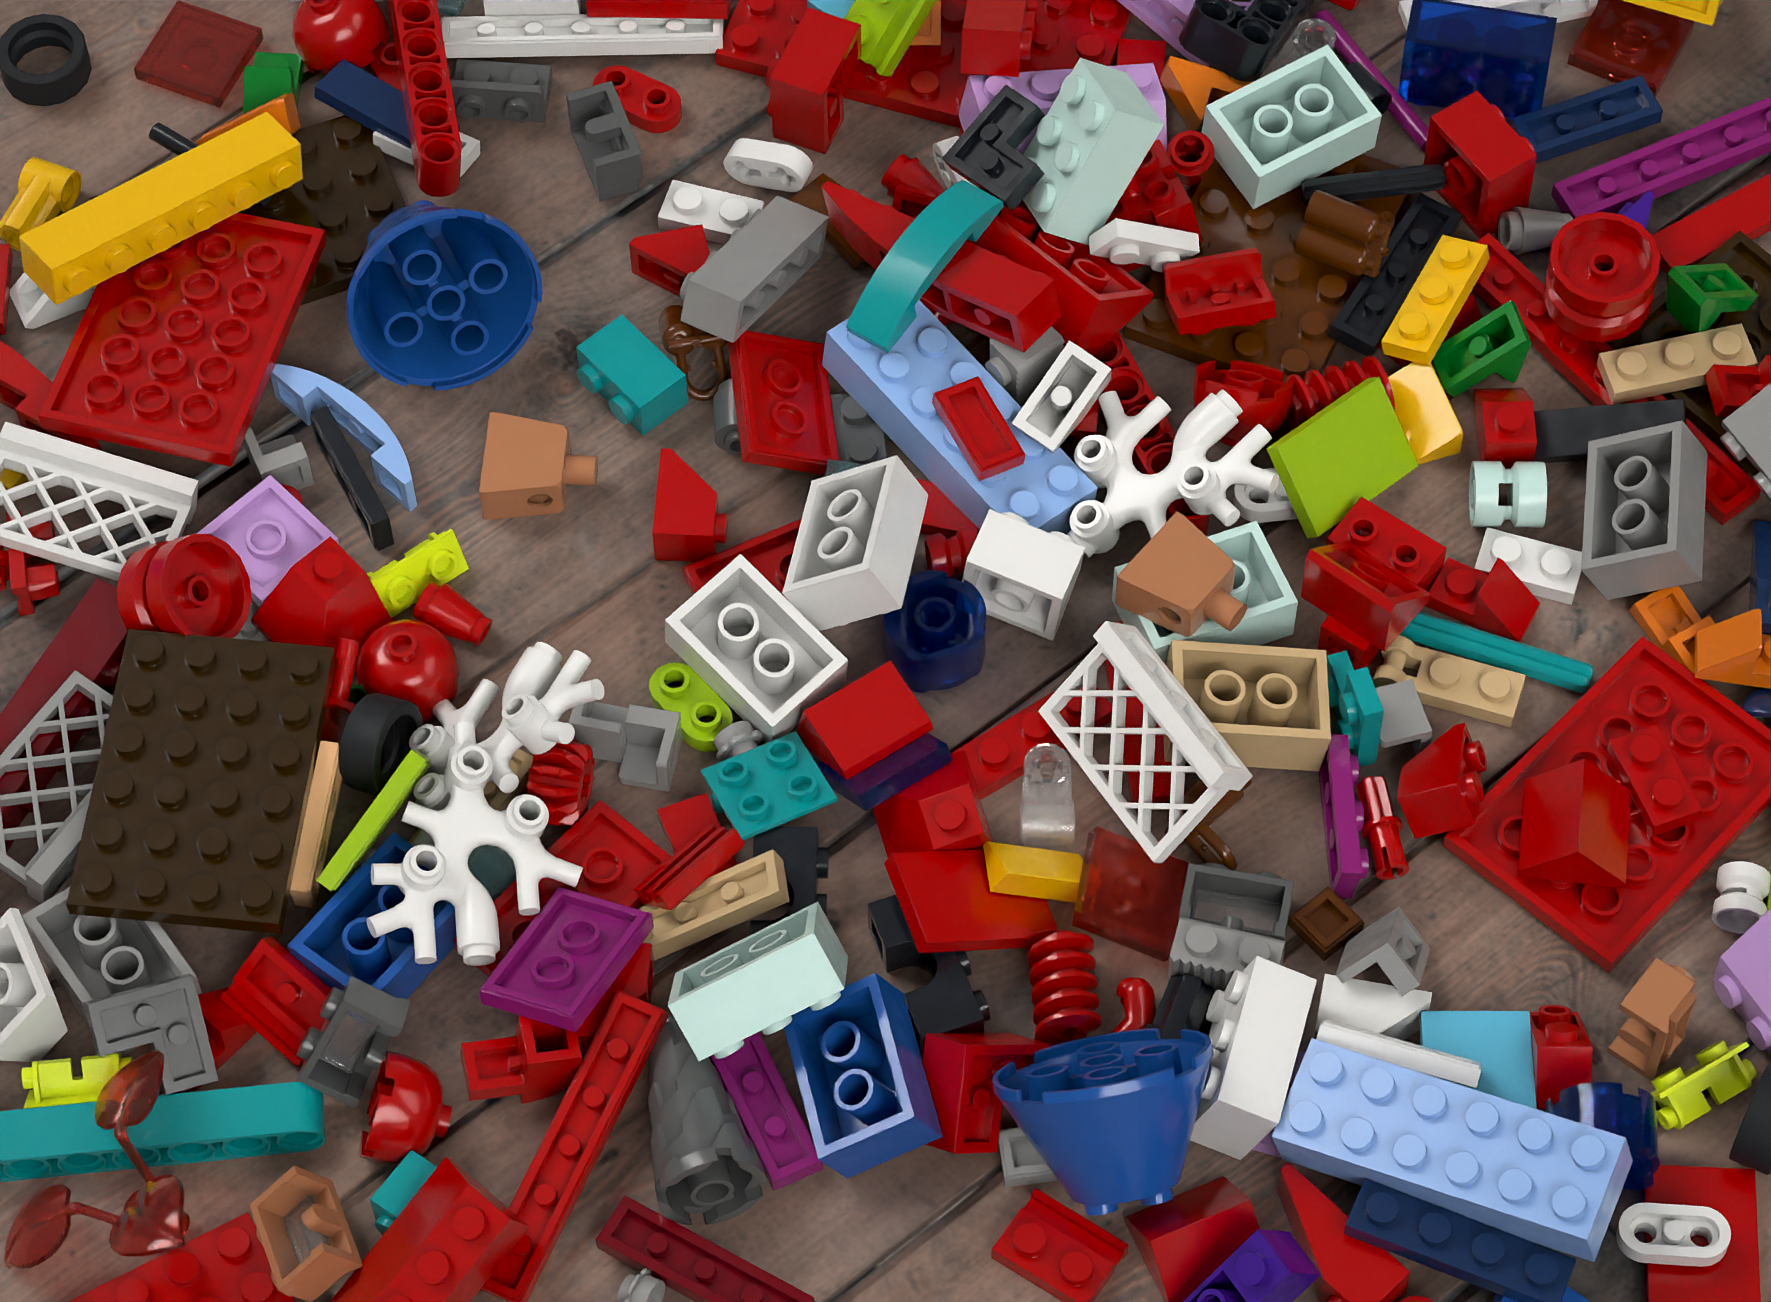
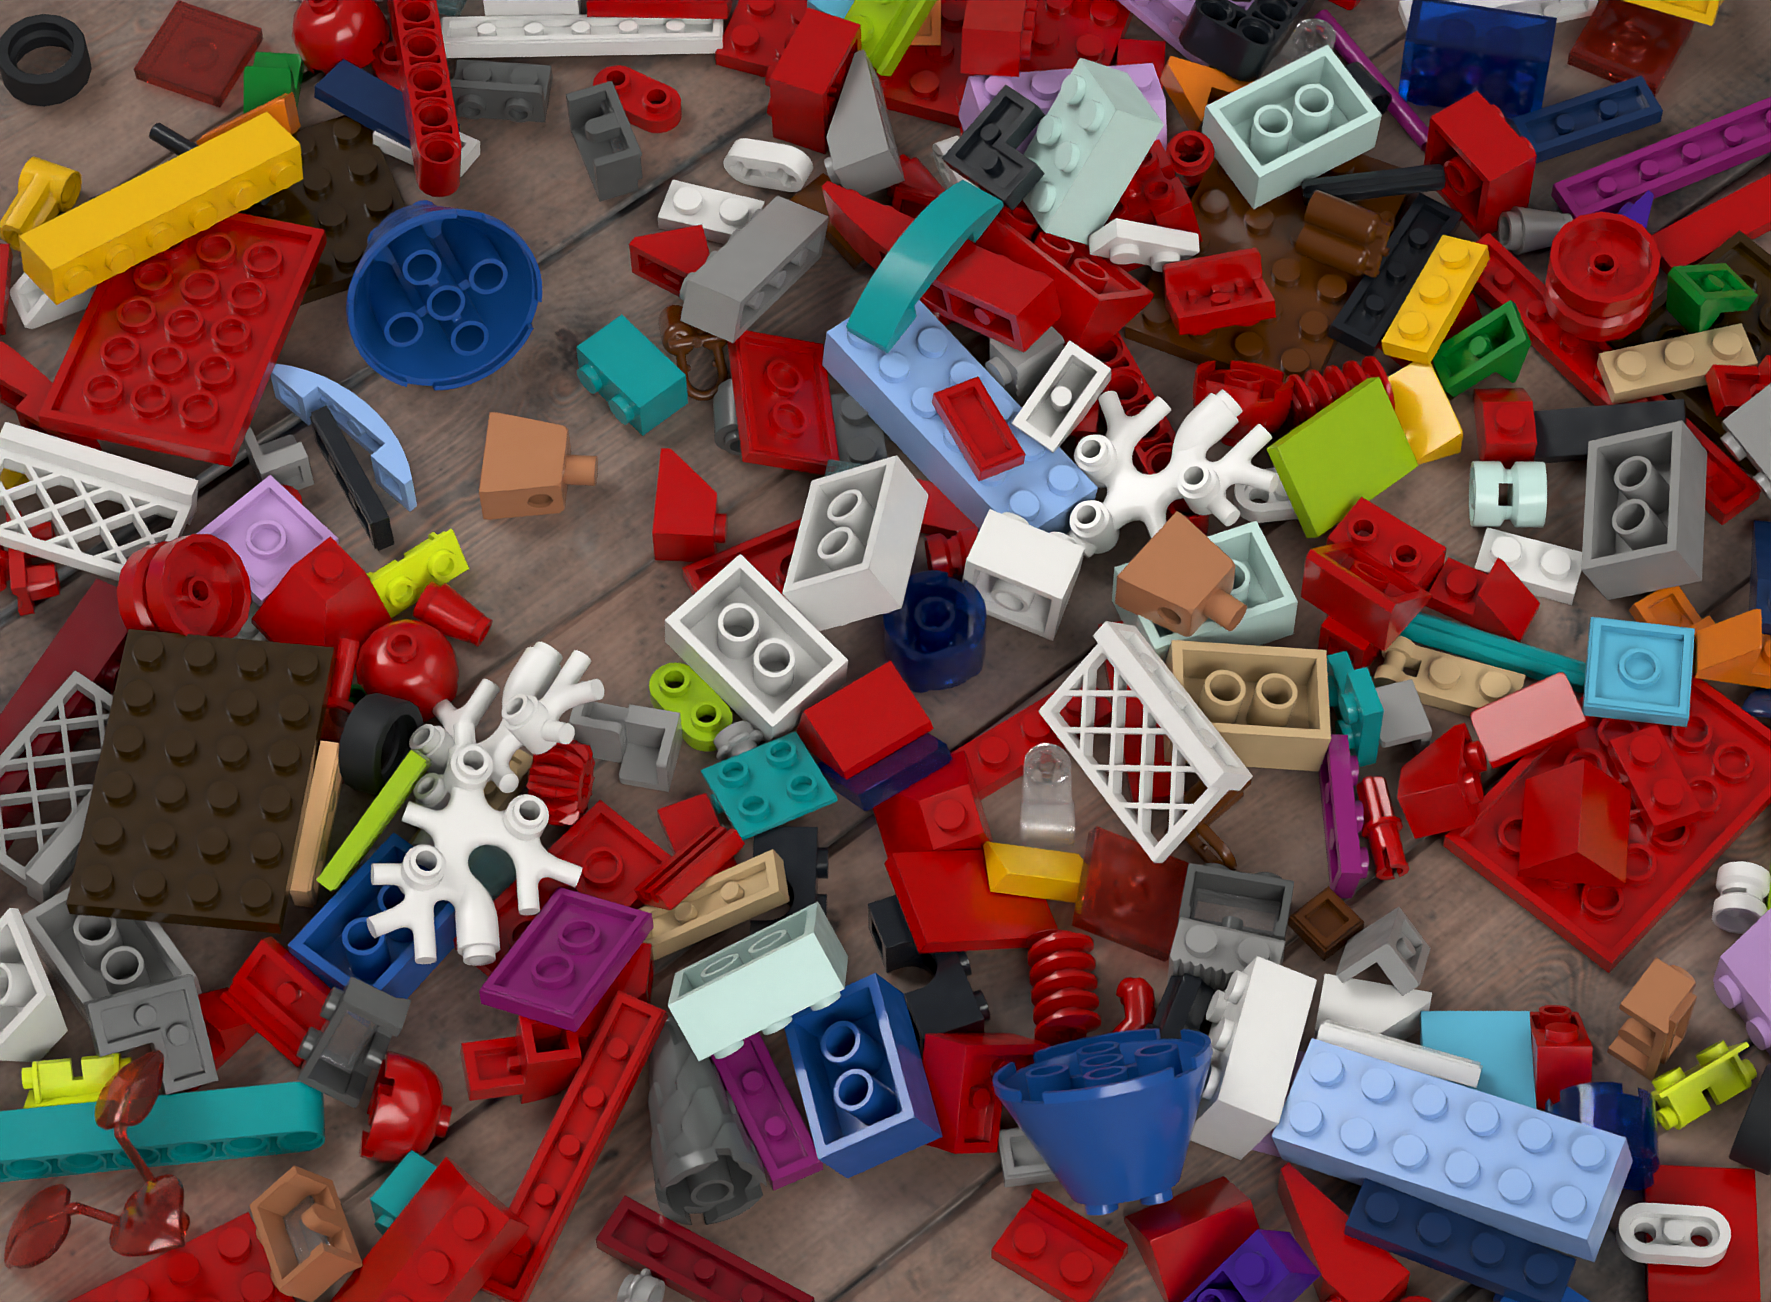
(862, 135): none -> light grey slope
(1528, 719): none -> slope
(1638, 671): none -> medium azure tile

